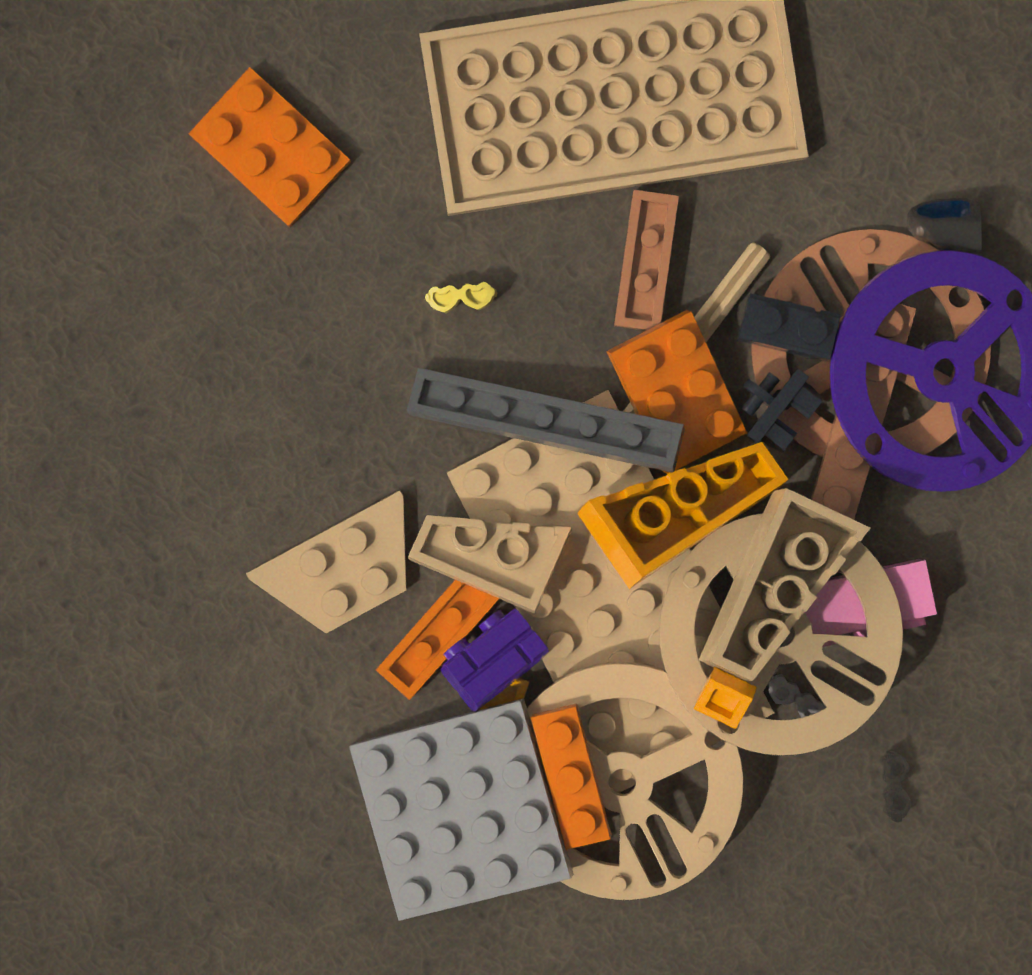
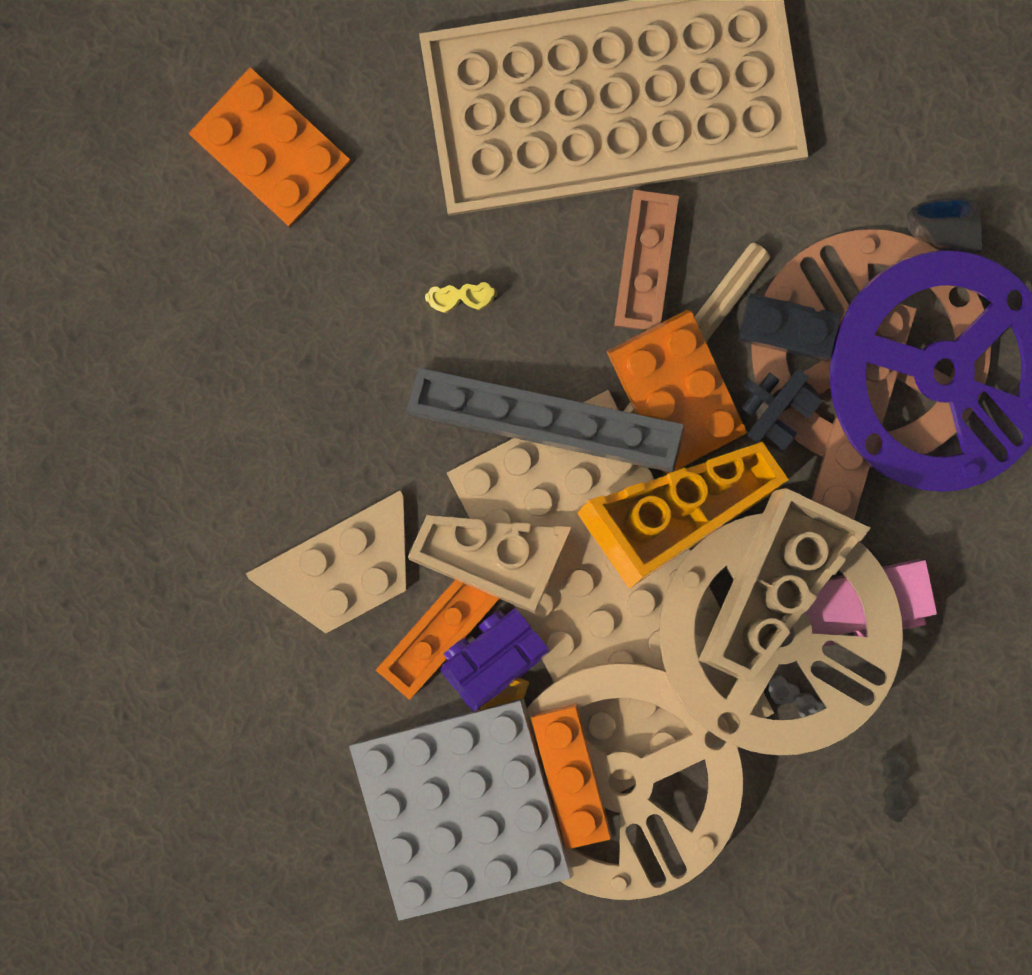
(725, 697): light orange plate -> none

